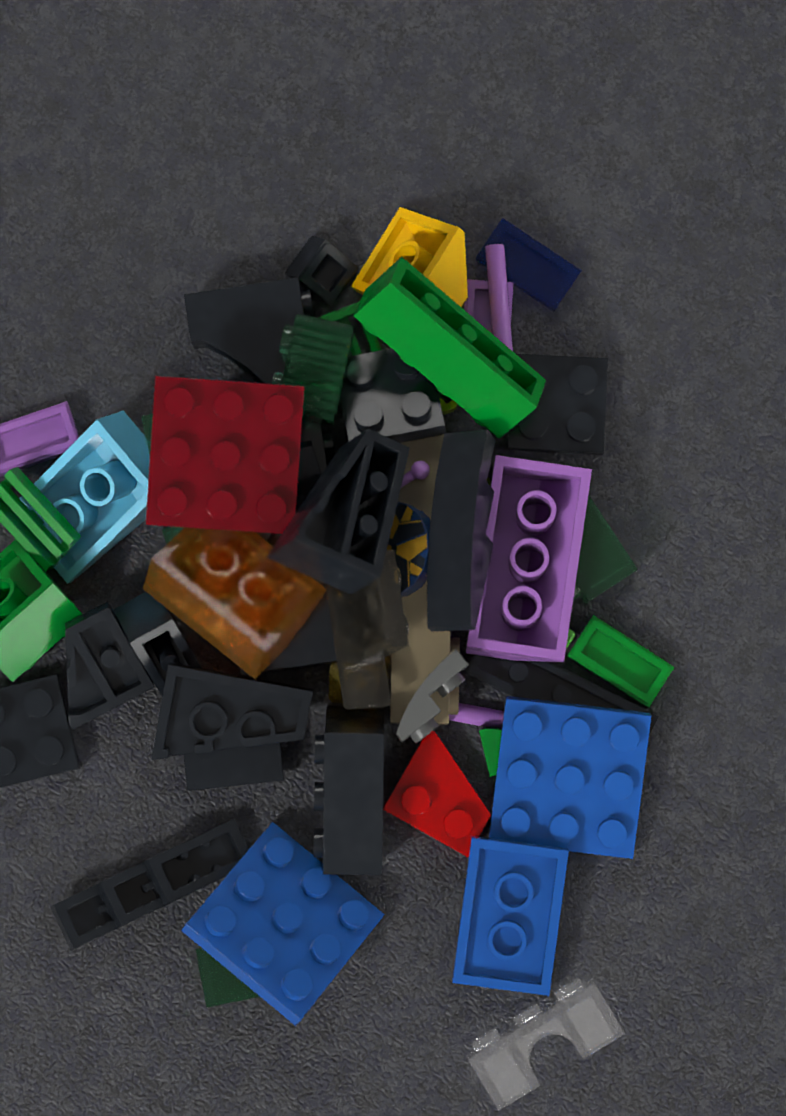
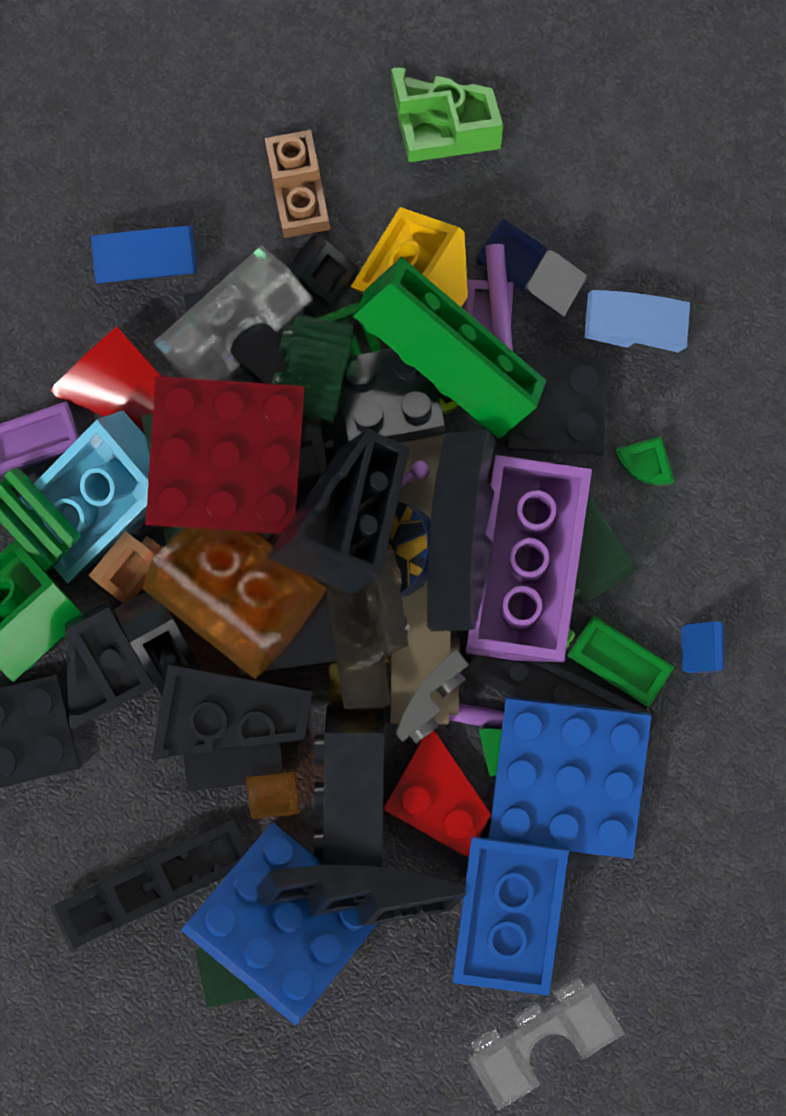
(111, 380): none -> red slope
(125, 567): none -> medium nougat bracket
(144, 254): none -> blue slope
(250, 295): none -> clear arch
(272, 795): none -> clear orange tile
(297, 184): none -> medium nougat slope
(375, 892): none -> black slope
(445, 117): none -> bright green slope
(554, 283): none -> slope
(637, 318): none -> medium blue slope
(646, 462): none -> green tile
(703, 647): none -> blue slope

